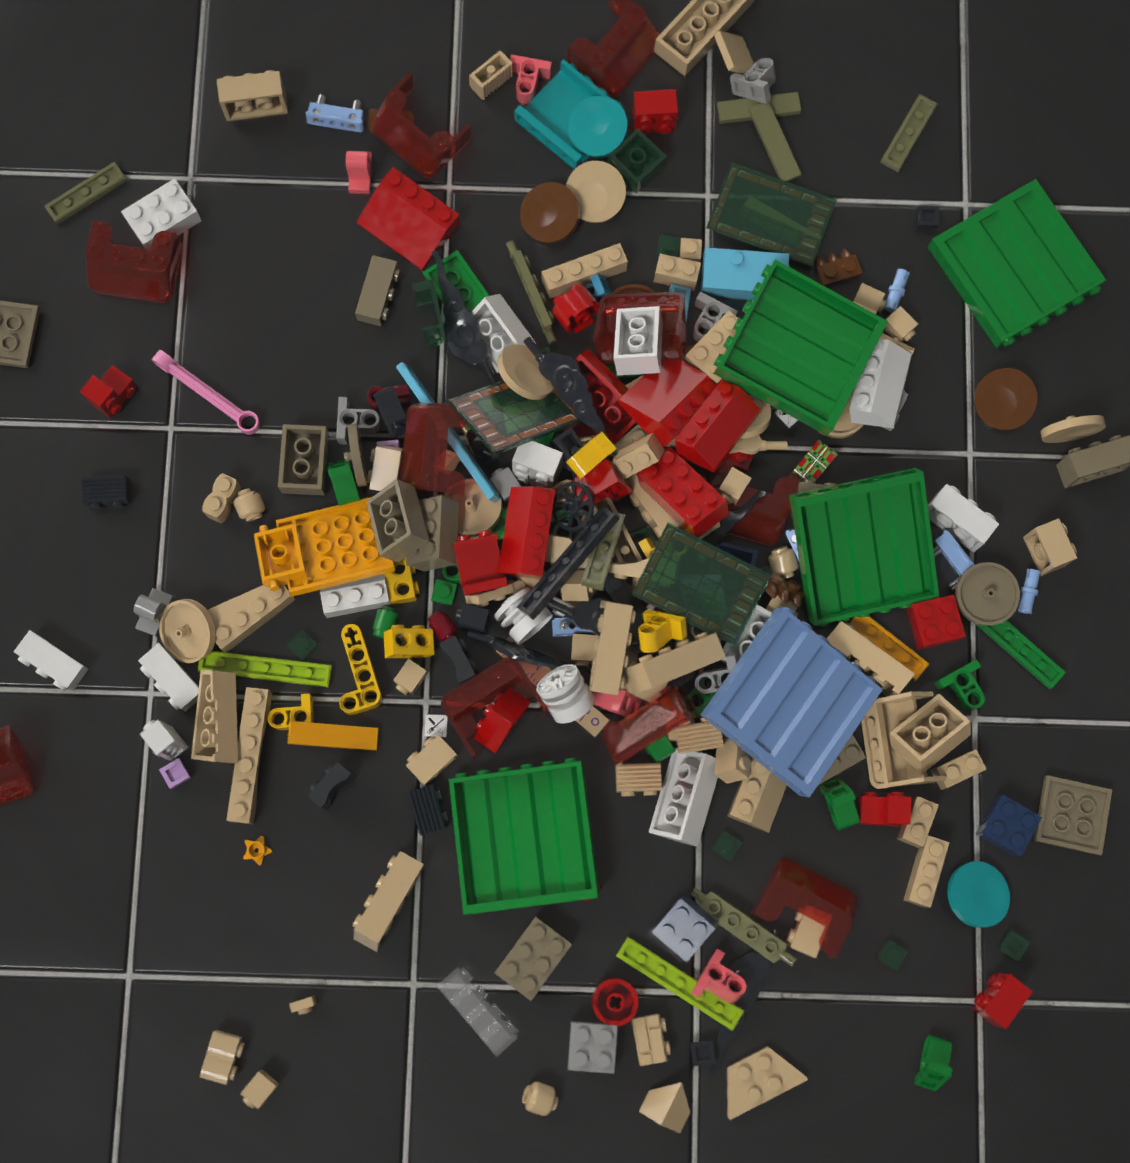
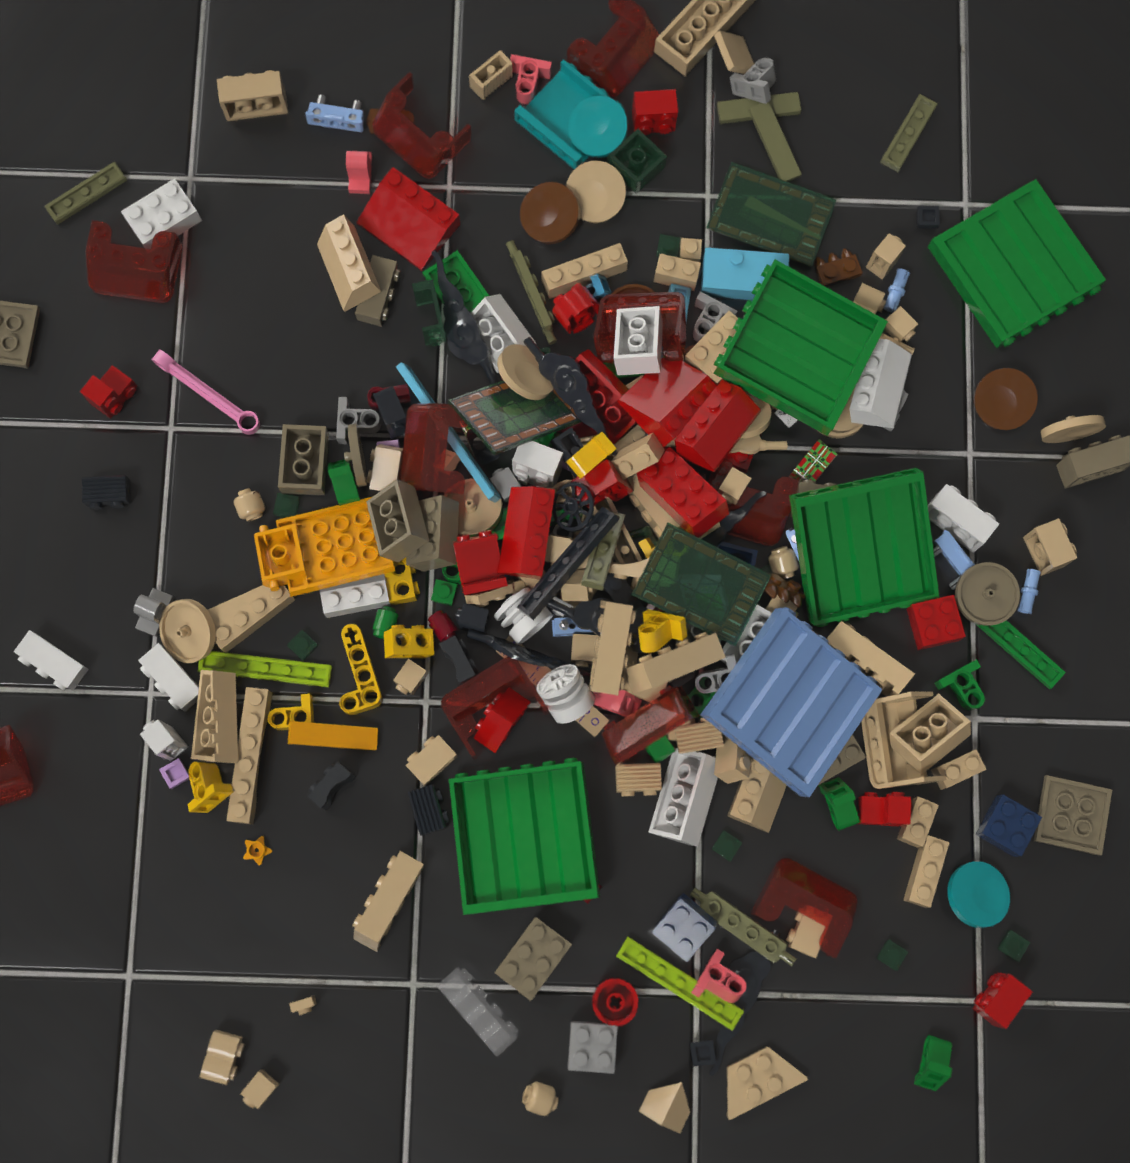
(206, 787): none -> yellow tile
(218, 503): tan brick -> none
(286, 505): none -> clear green plate
(347, 263): none -> tan slope
(435, 725): white sticker -> none
(650, 1039): tan brick -> none
(886, 256): none -> tan brick
(890, 644): light orange tile -> none

